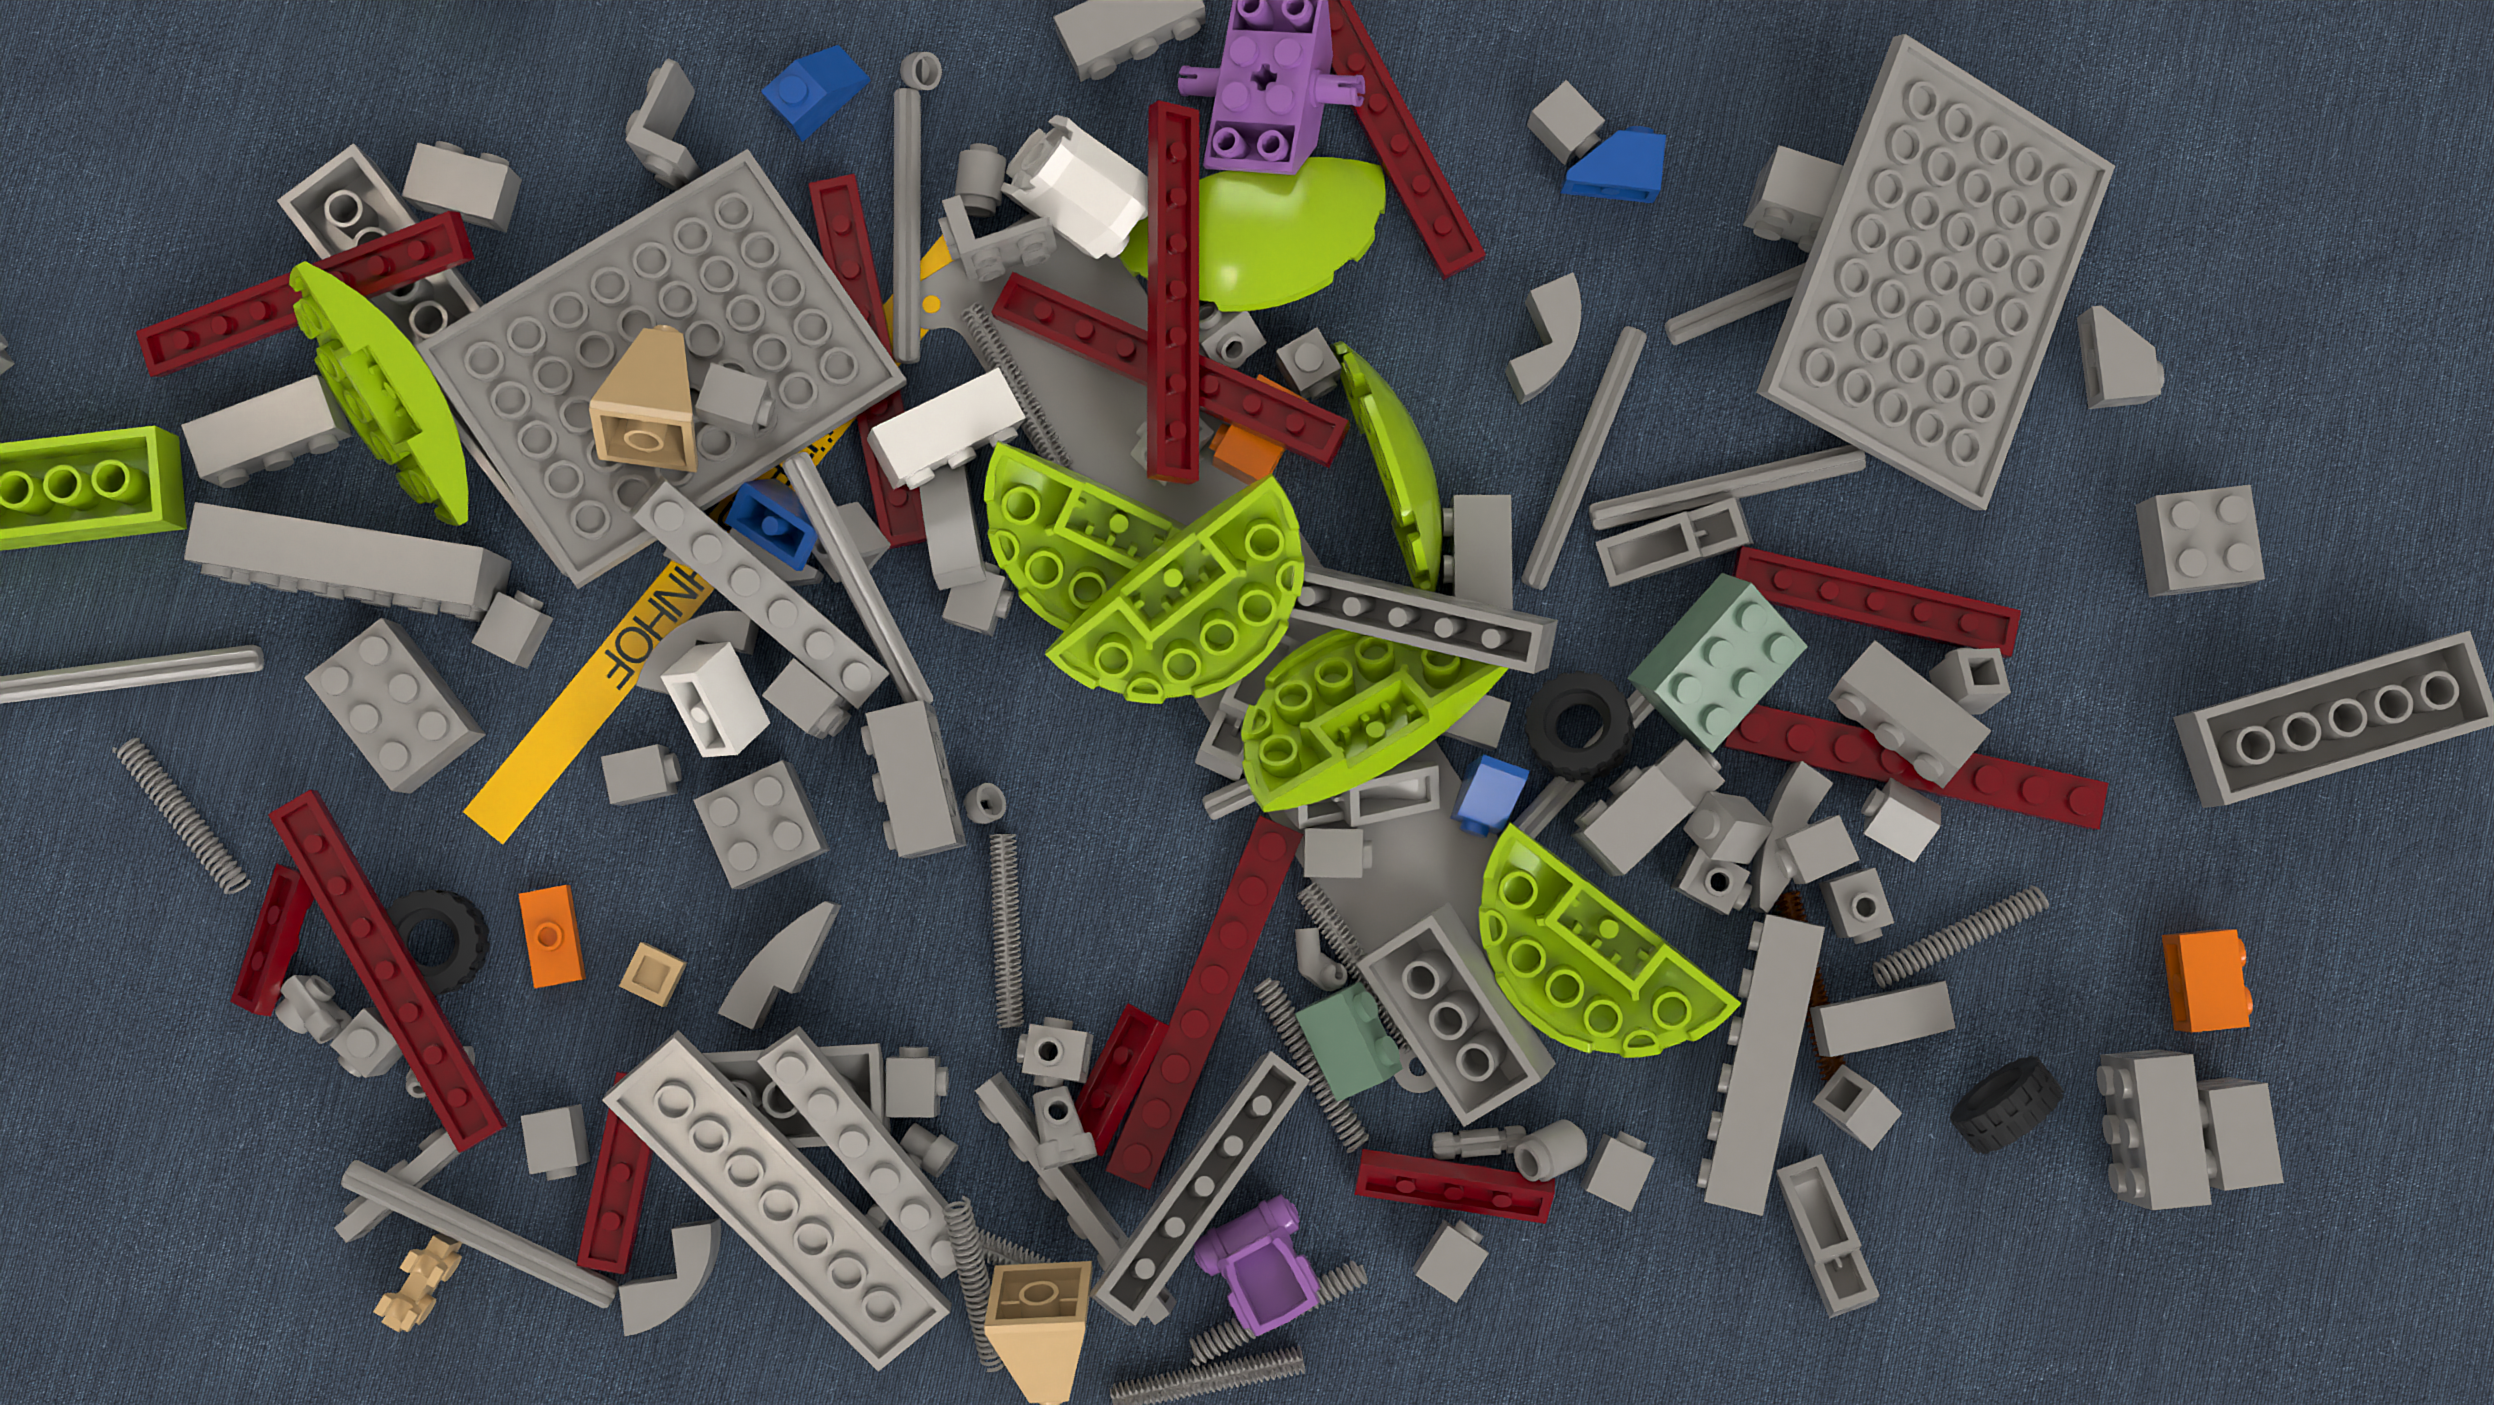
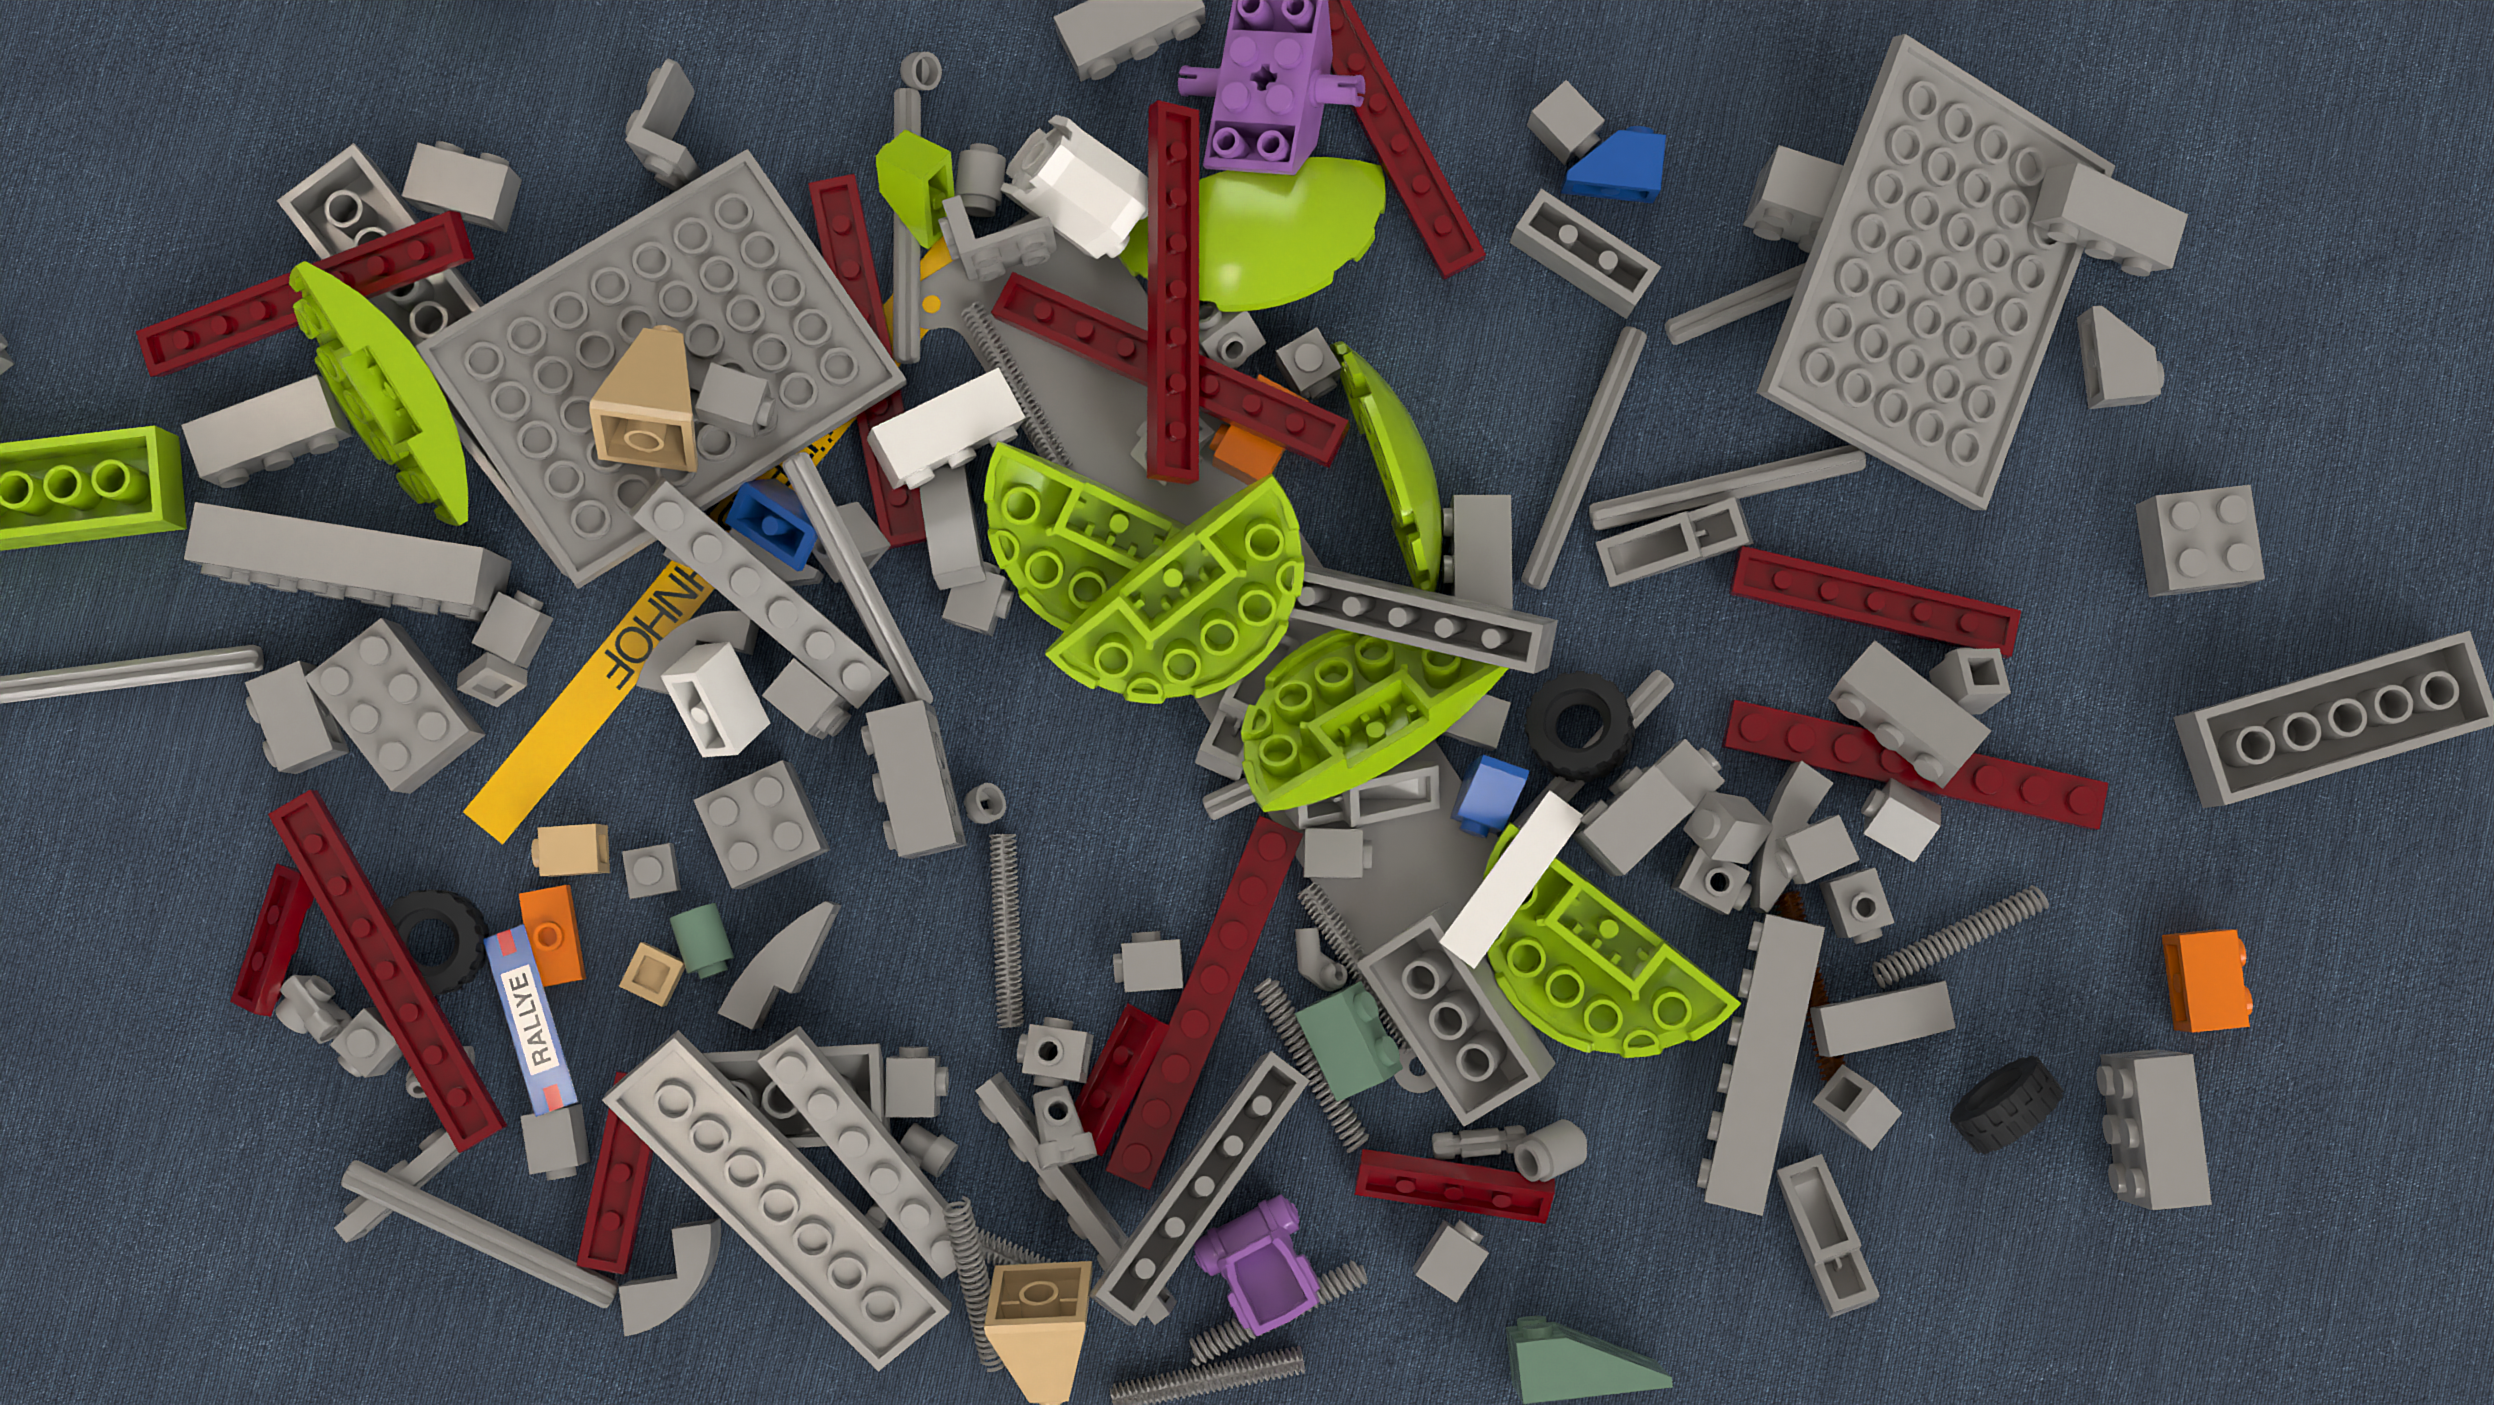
(167, 791): light grey piece -> none
(294, 720): none -> light grey brick
(426, 1270): tan plate -> none
(492, 679): none -> light grey plate
(530, 1020): none -> sticker
(571, 850): none -> tan brick
(641, 774): light grey brick -> none
(651, 870): none -> light grey plate
(702, 940): none -> sand green brick
(814, 89): blue slope -> none
(914, 181): none -> lime slope
(1149, 963): none -> light grey brick
(1511, 879): none -> white sticker
(1557, 318): light grey brick -> none
(1564, 1364): none -> sand green slope
(1584, 253): none -> light grey brick
(1618, 1170): light grey brick -> none
(1717, 662): sand green brick -> none
(2109, 219): none -> light grey brick
(2238, 1133): light grey brick -> none

